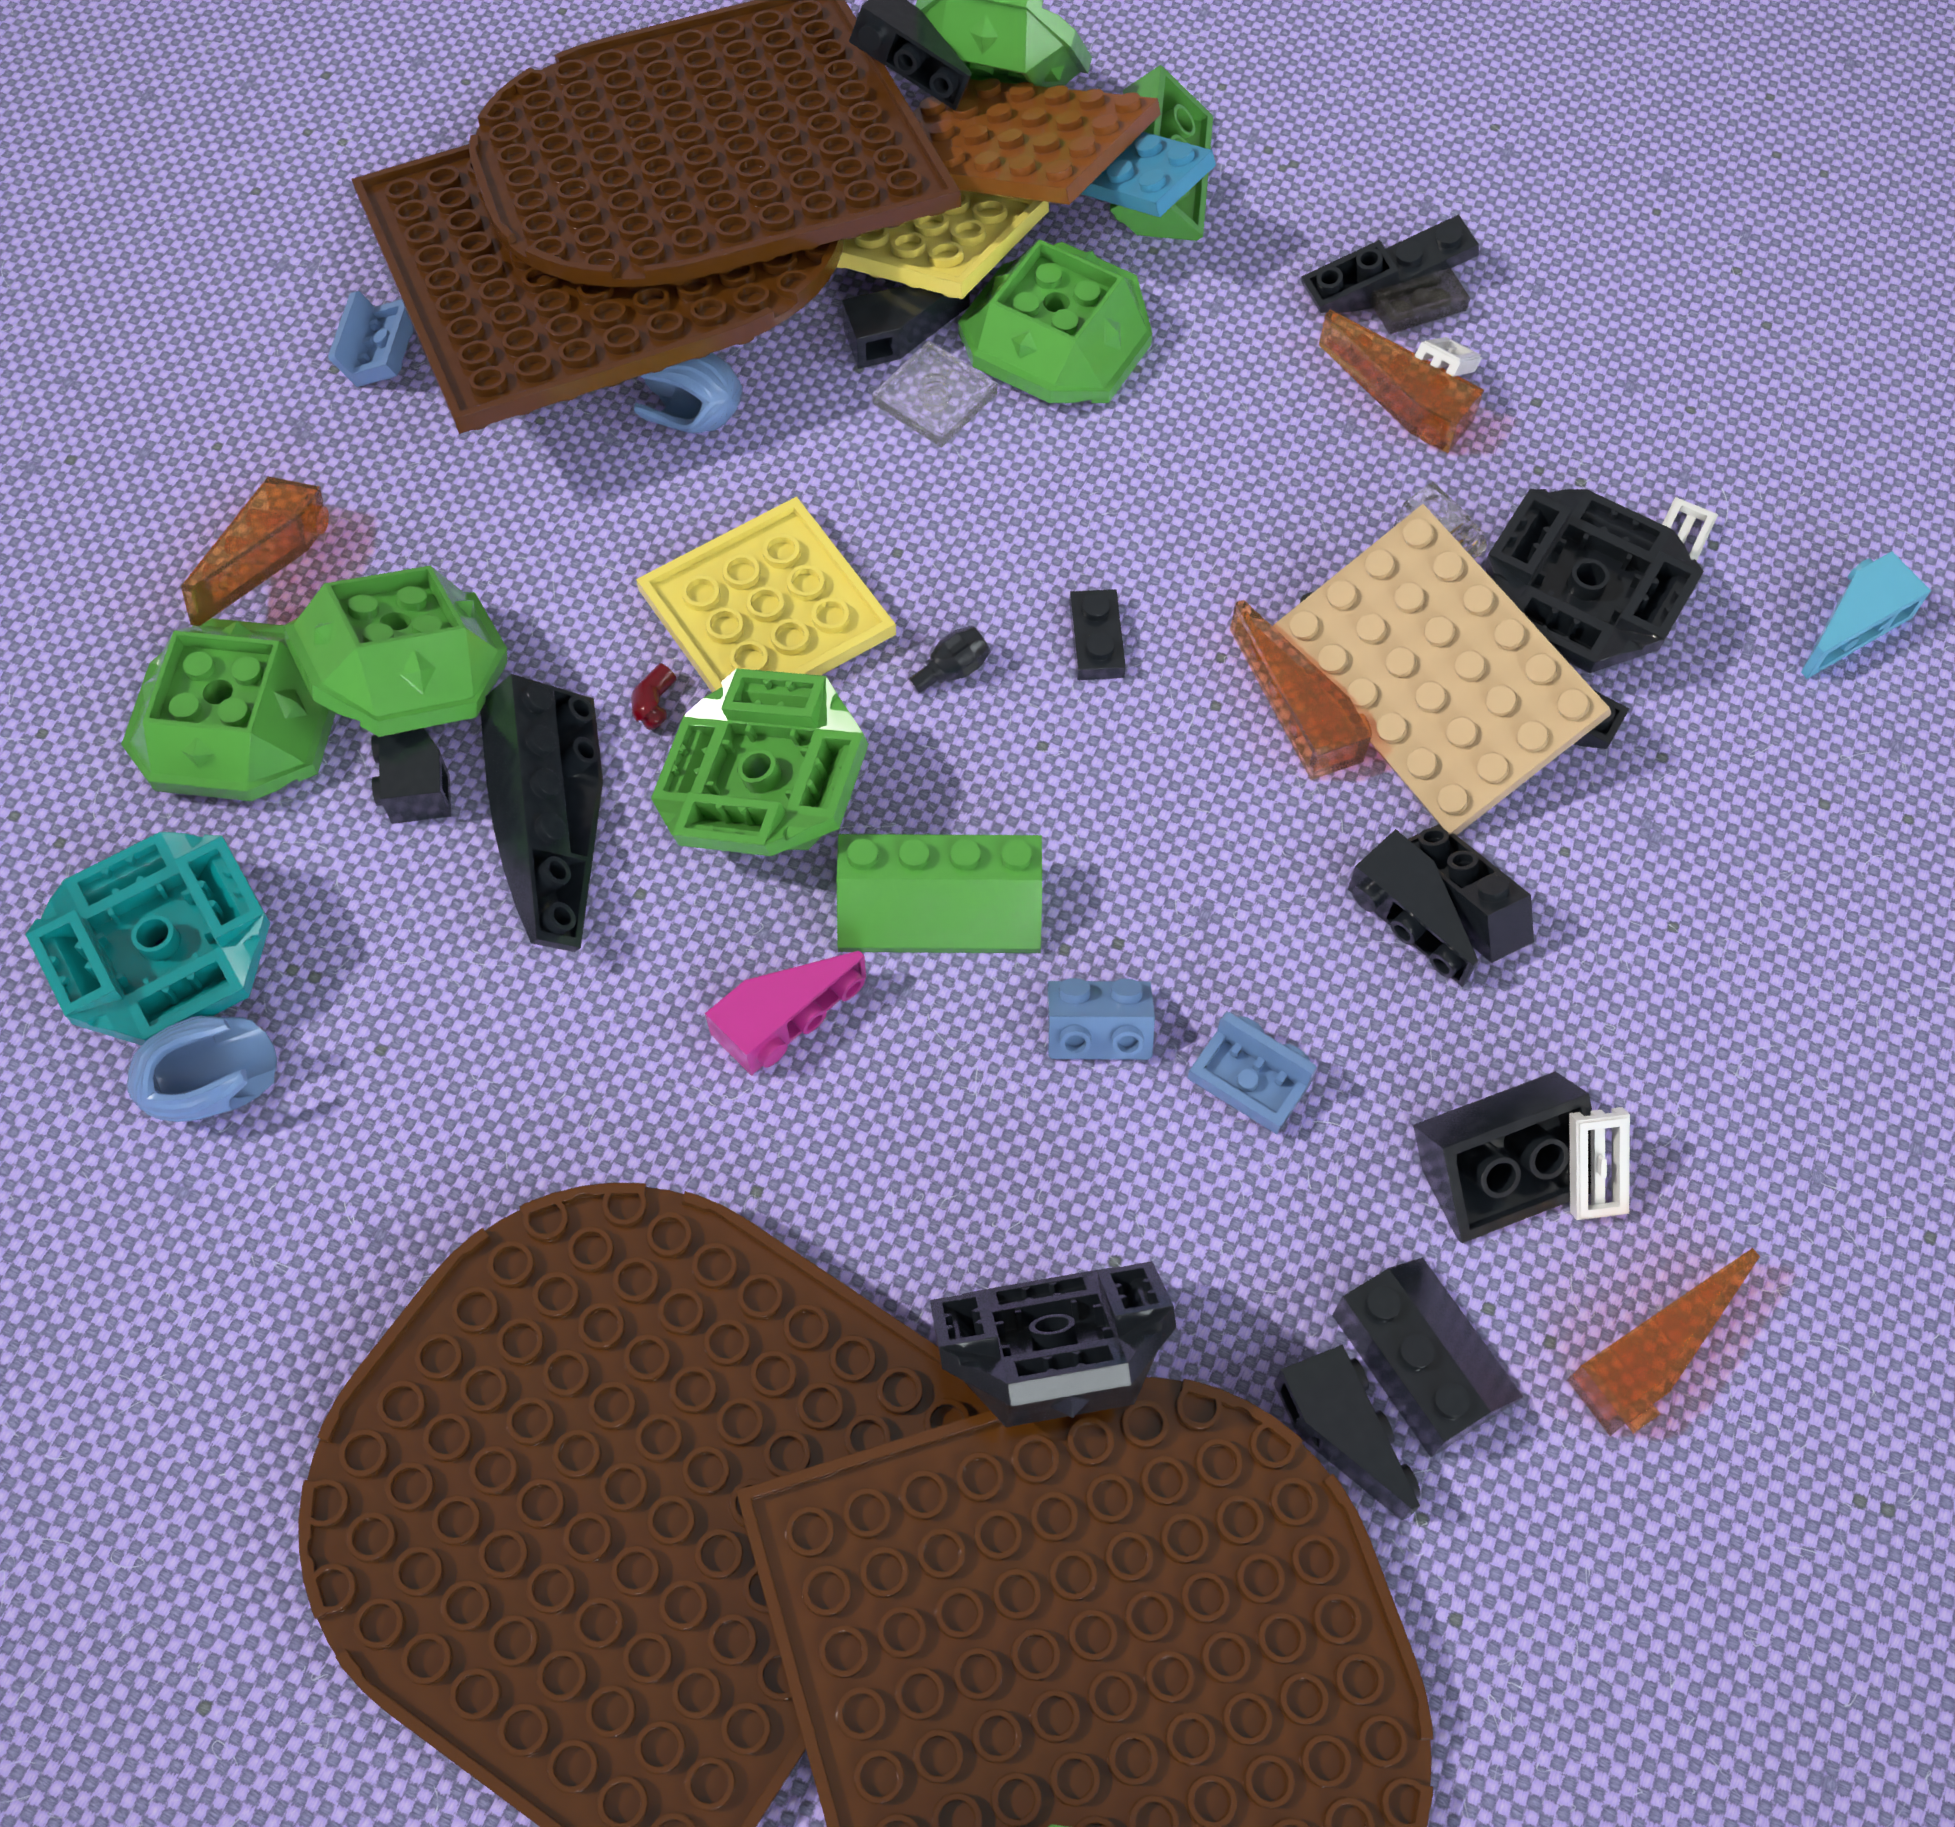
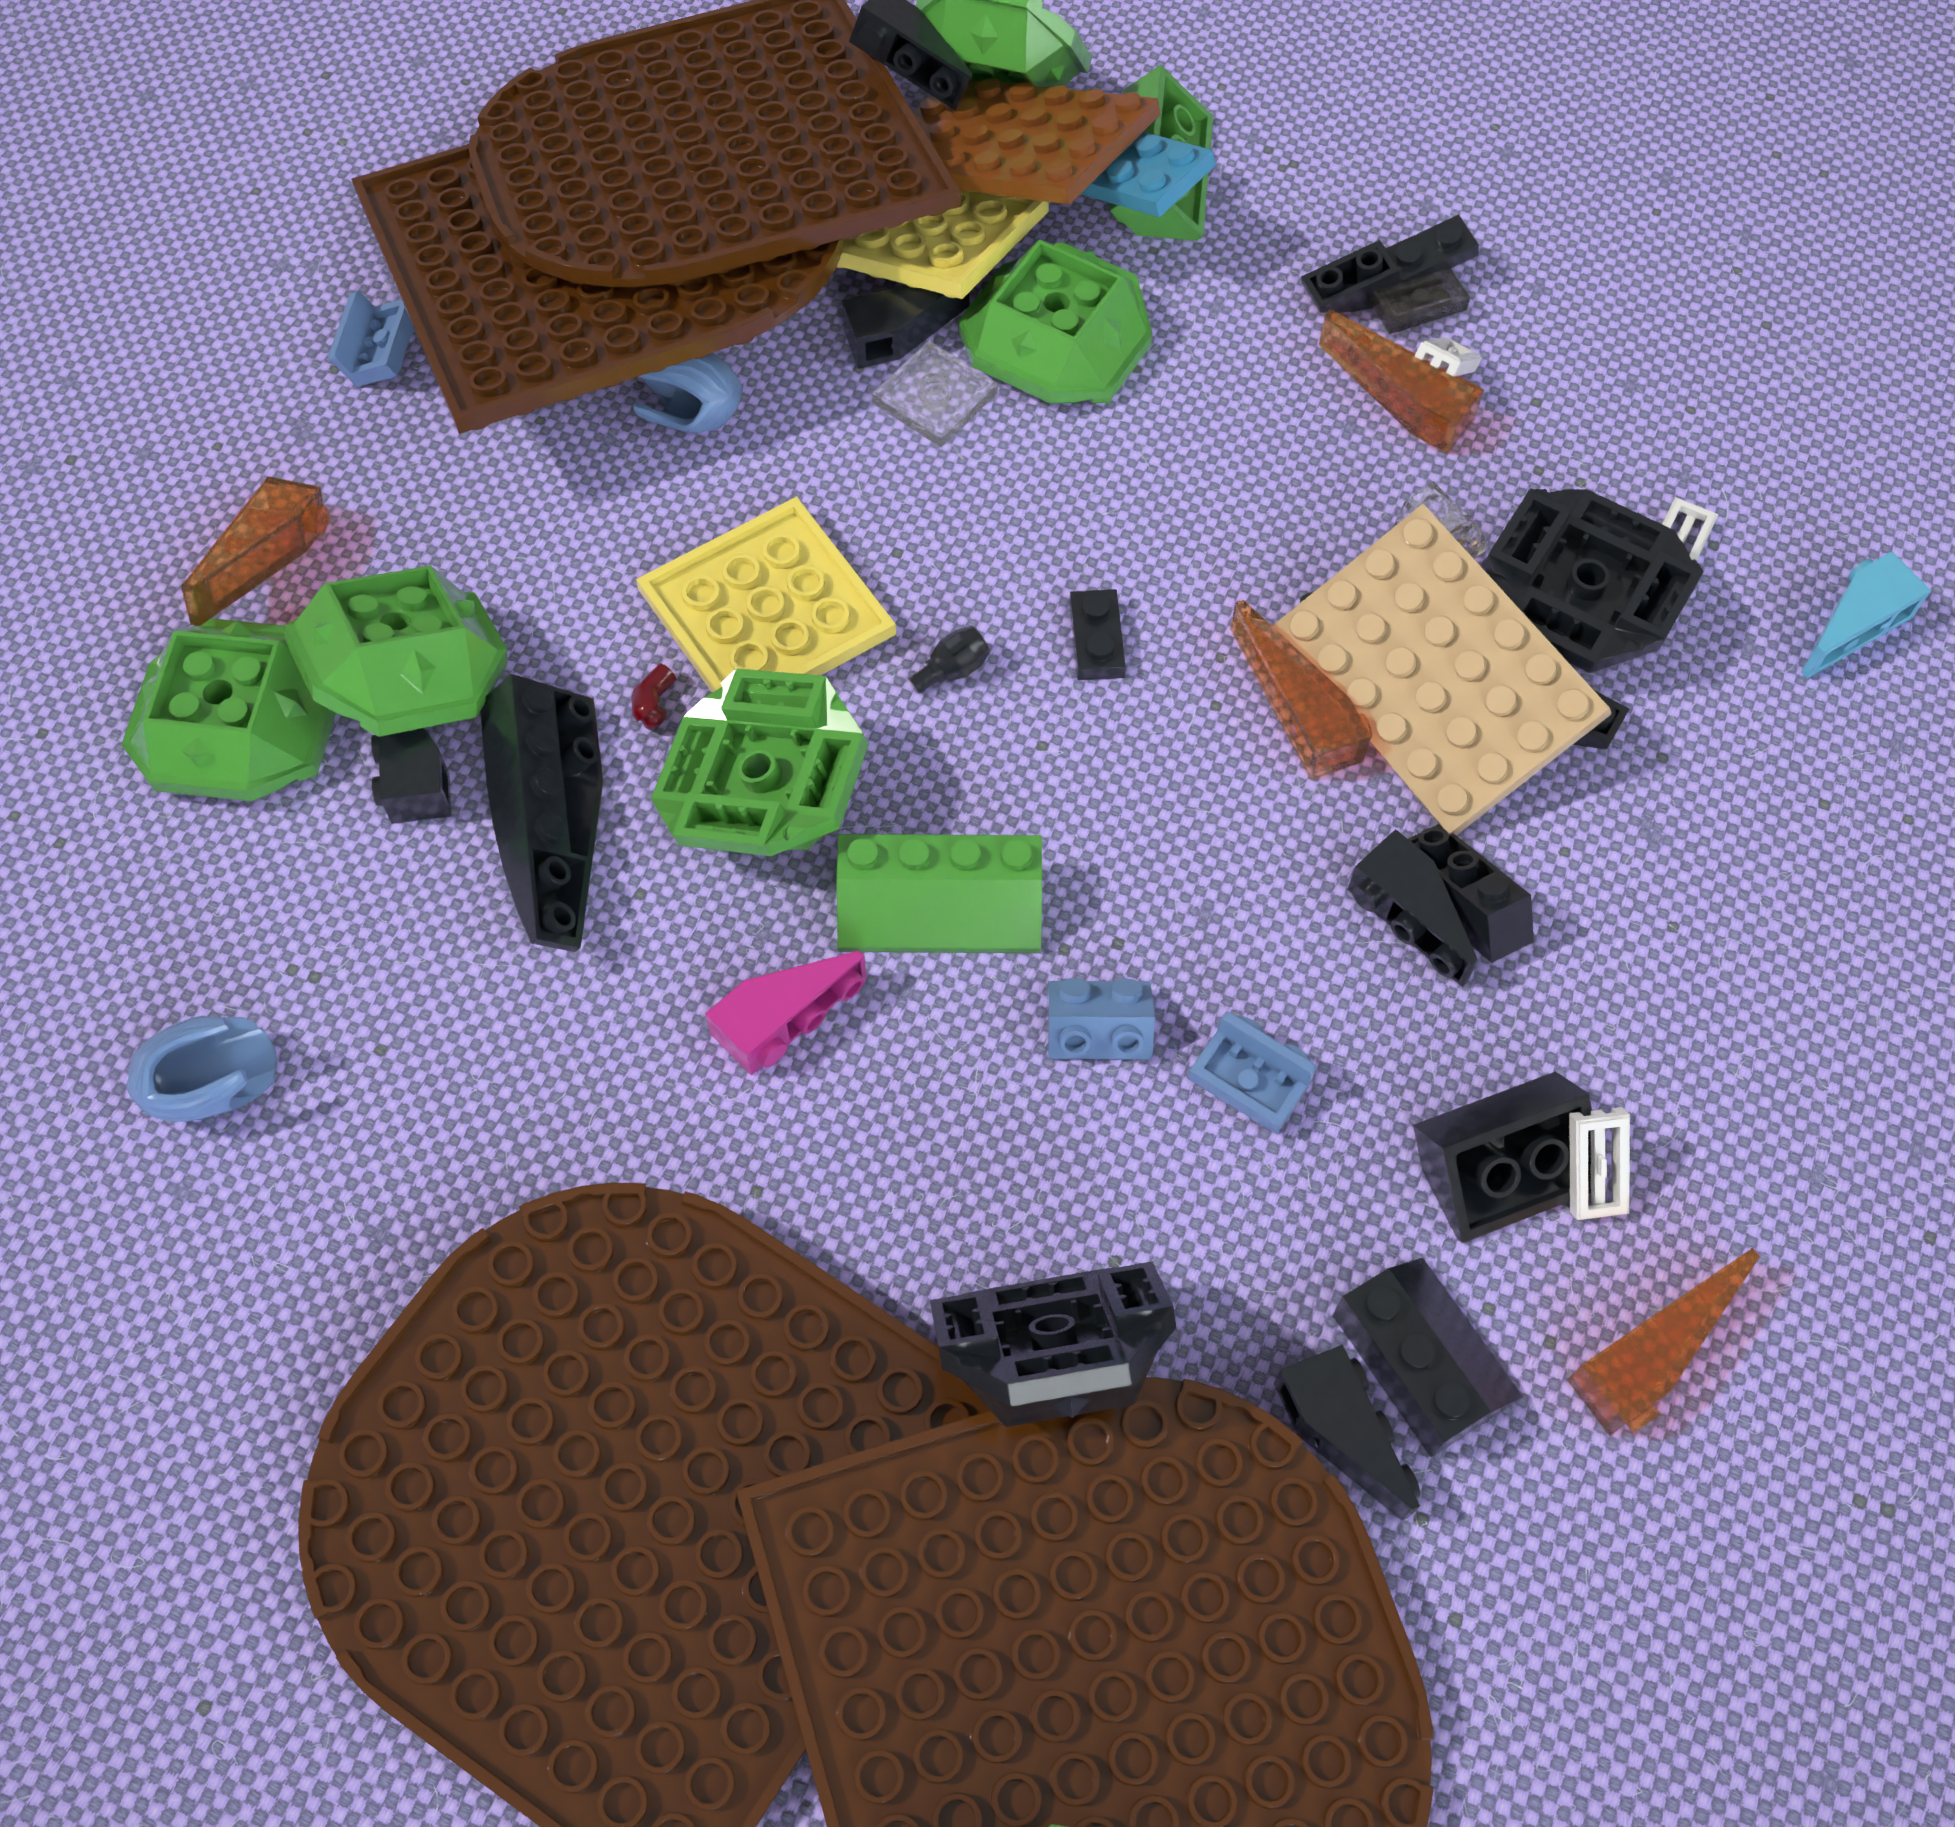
(107, 918): teal piece -> none

